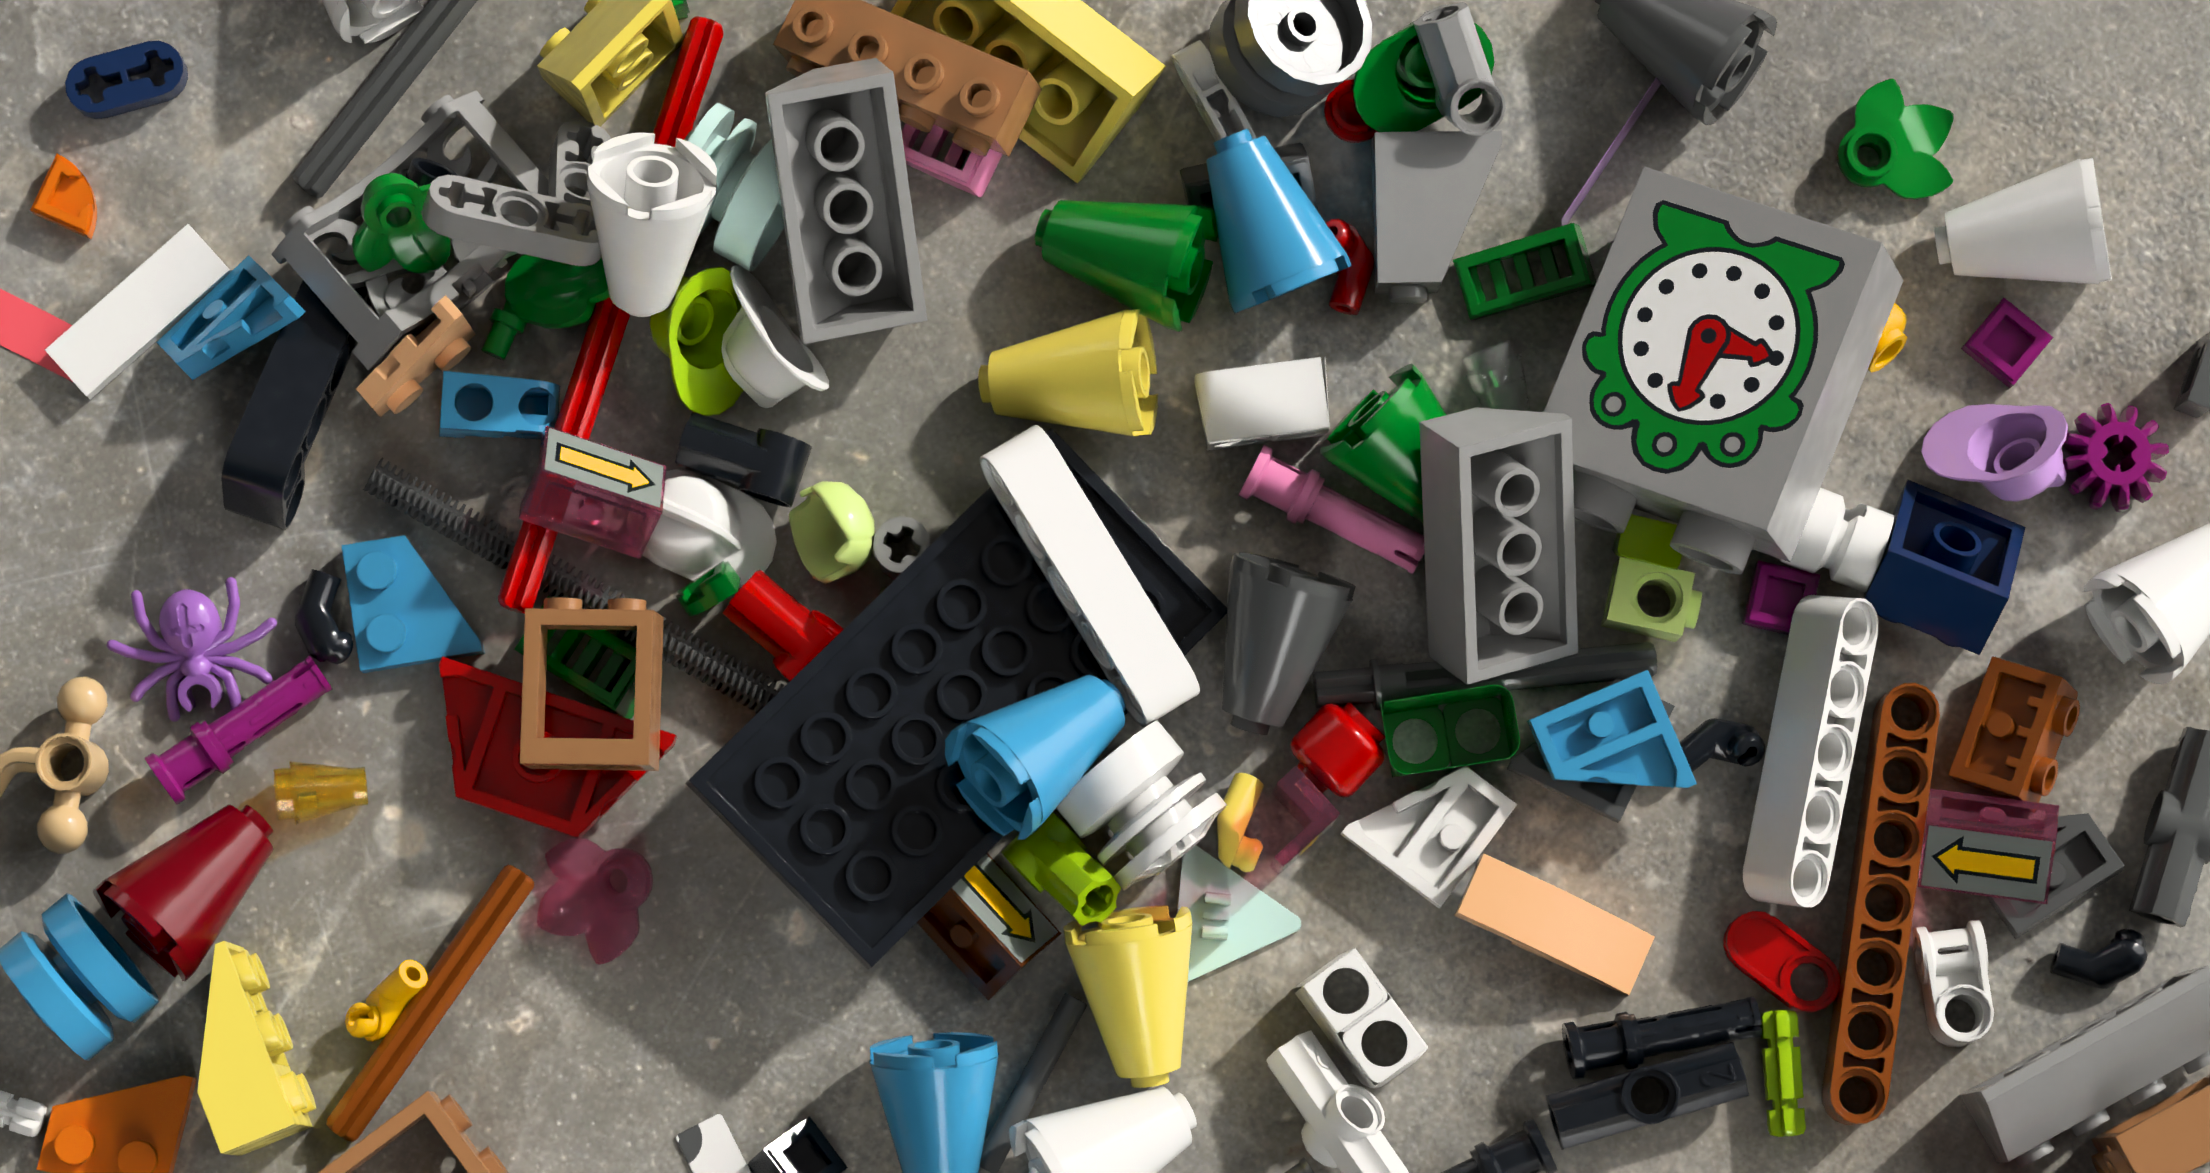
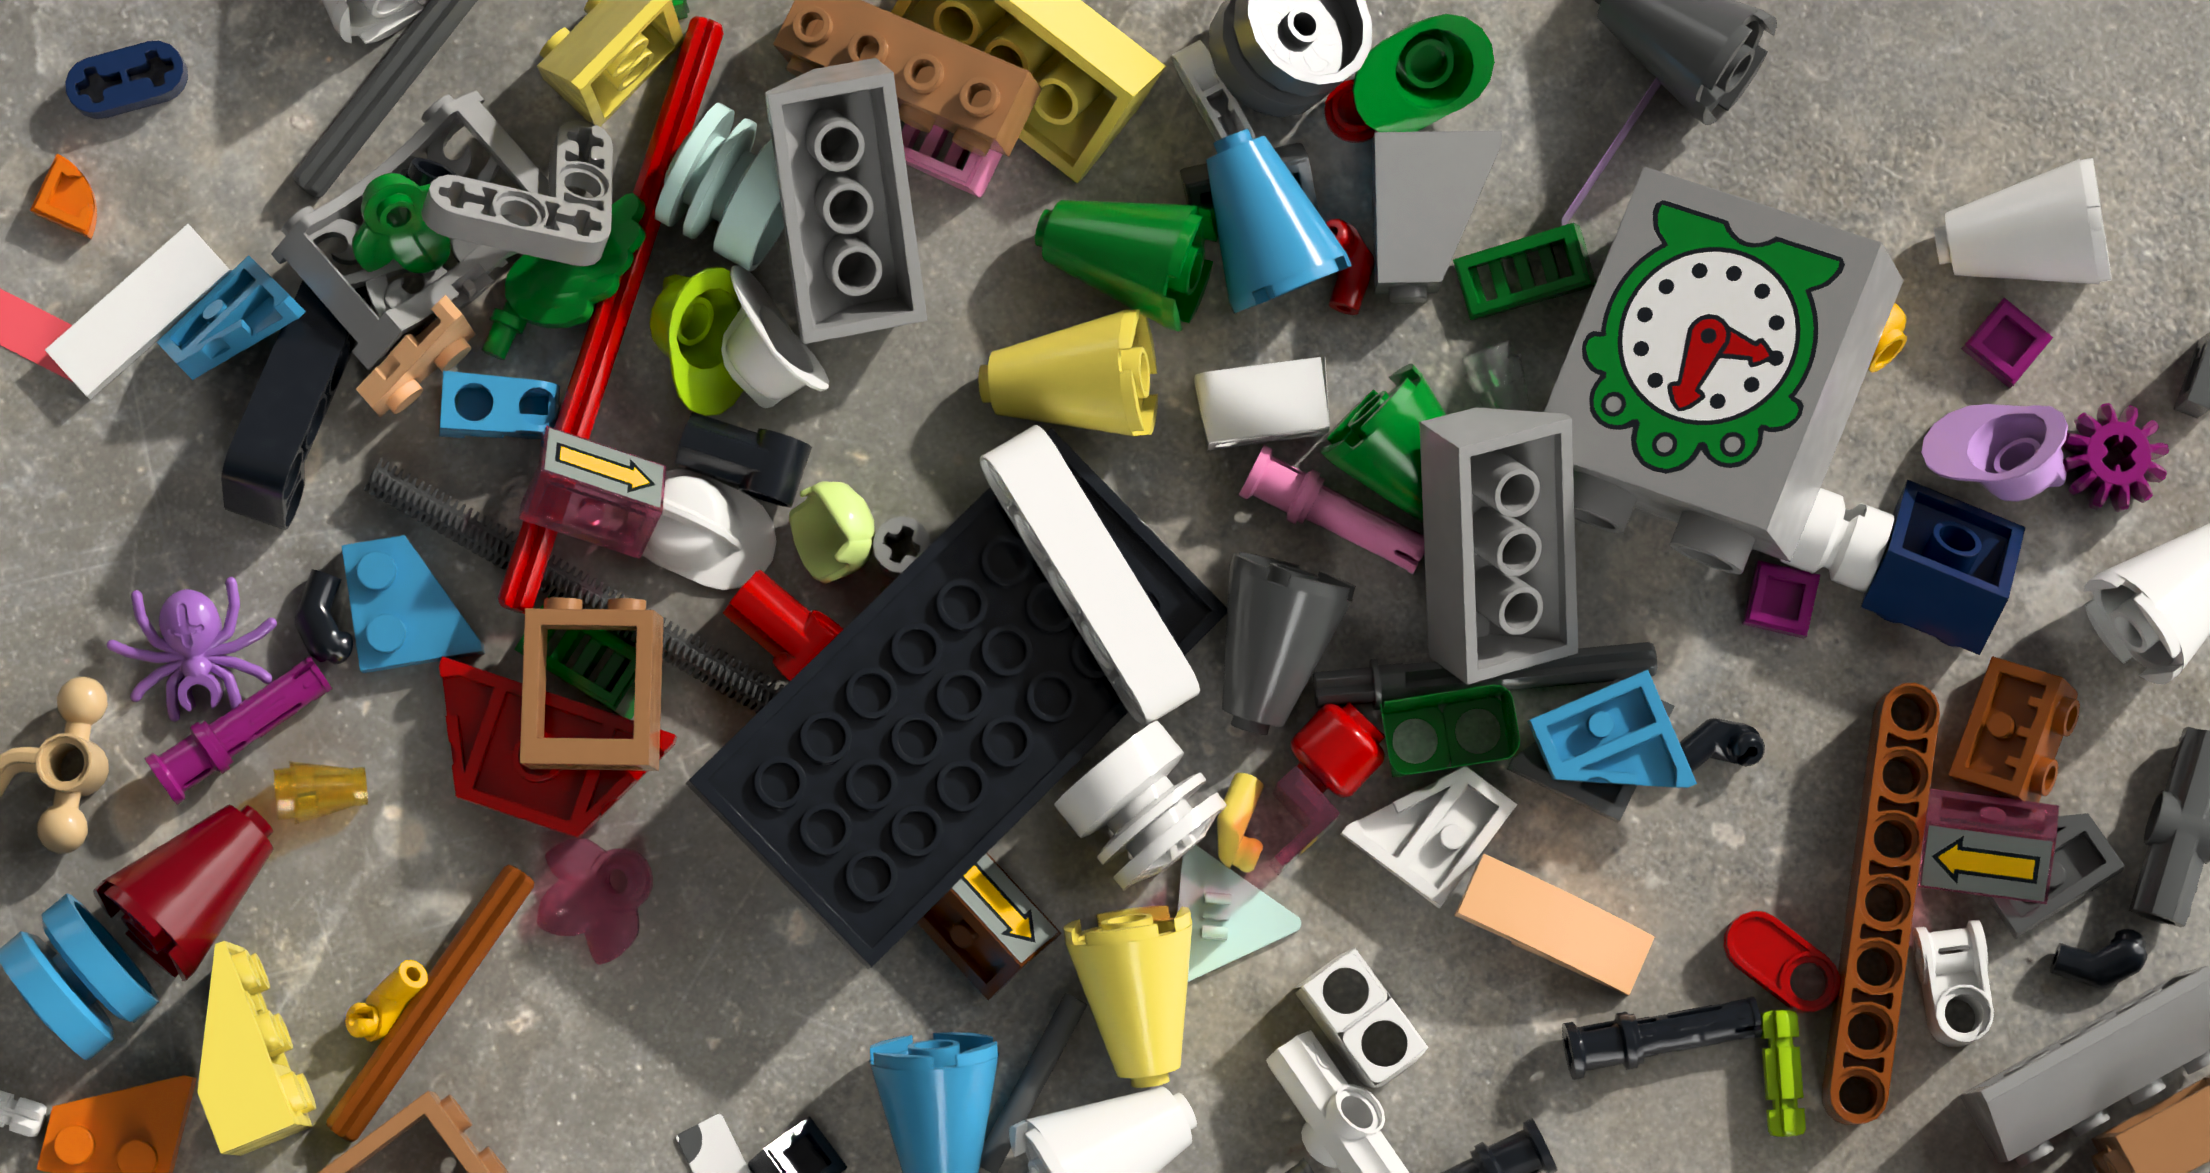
(648, 215): white cone -> none
(709, 589): green tile -> none
(1034, 752): dark azure cone -> none
(1058, 863): lime piece -> none
(1457, 66): light grey piece -> none
(1622, 605): yellowish green brick -> none
(1648, 542): lime slope -> none
(1687, 1086): black piece -> none
(1810, 750): white beam -> none
(1904, 142): green plate -> none

